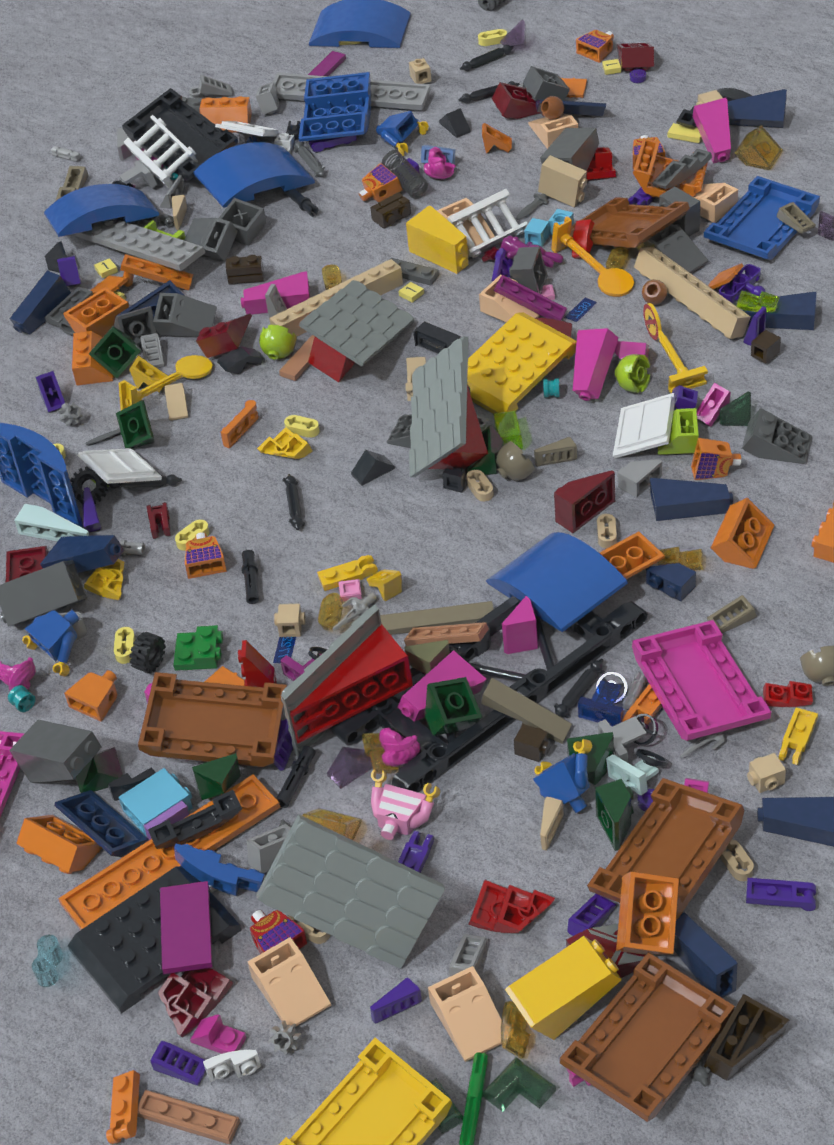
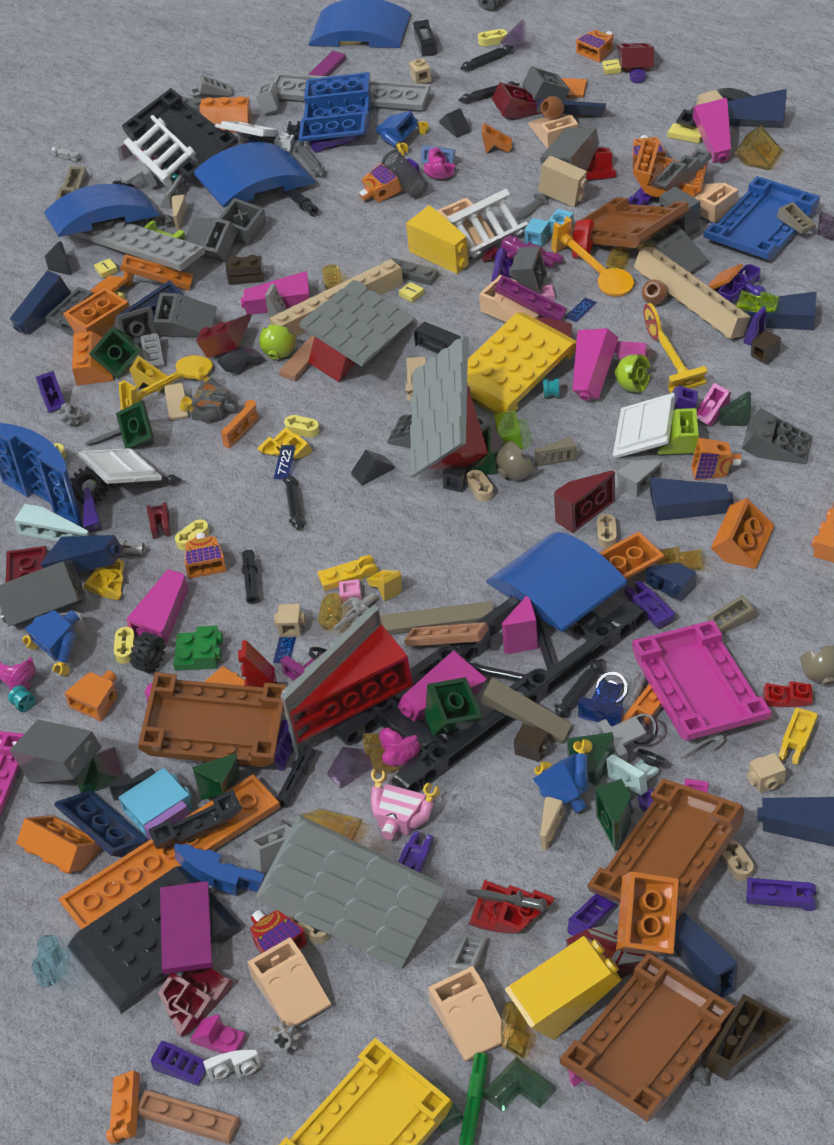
(69, 270): dark purple slope -> none
(160, 606): none -> dark pink slope
(210, 400): none -> torso
(284, 461): none -> clear blue sticker
(390, 210): dark brown brick -> none
(398, 999): dark purple slope -> none
(424, 38): none -> black window
(427, 655): olive slope -> none
(518, 899): none -> dark grey sword
(658, 611): none -> dark purple hinge

